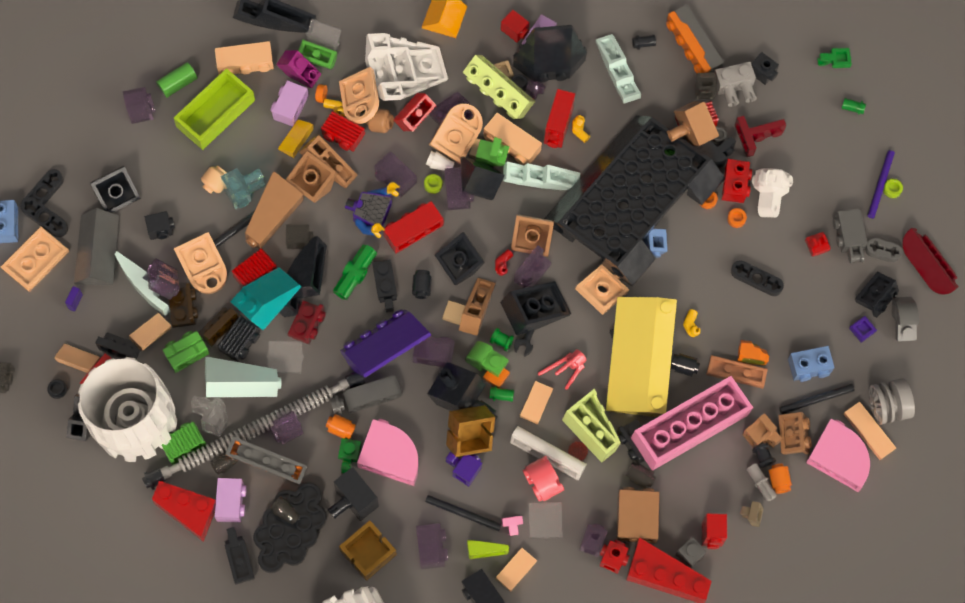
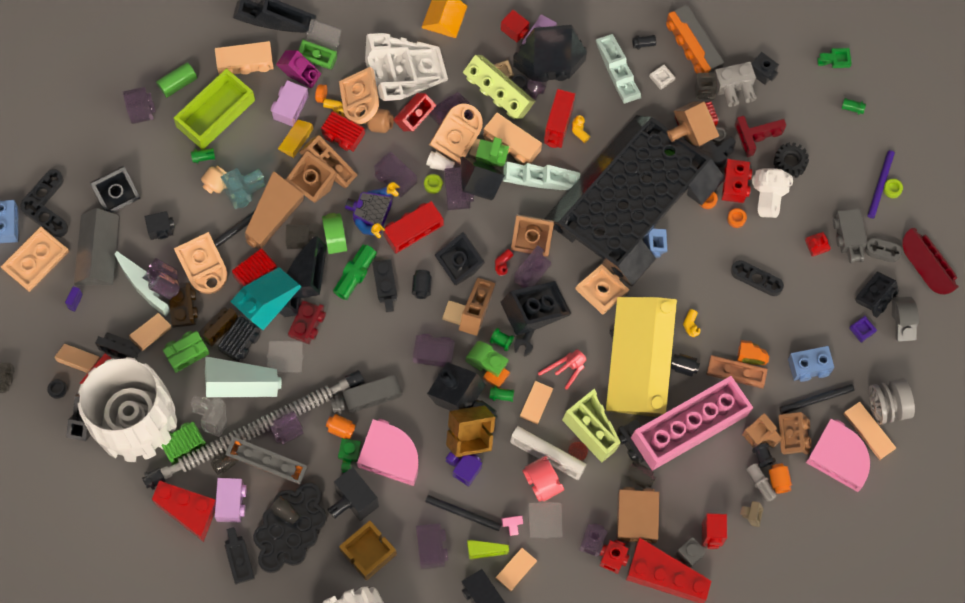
(202, 155): none -> green pin
(334, 233): none -> bright green brick
(384, 342): dark purple slope -> none
(662, 77): none -> white tile
(795, 151): none -> black tyre

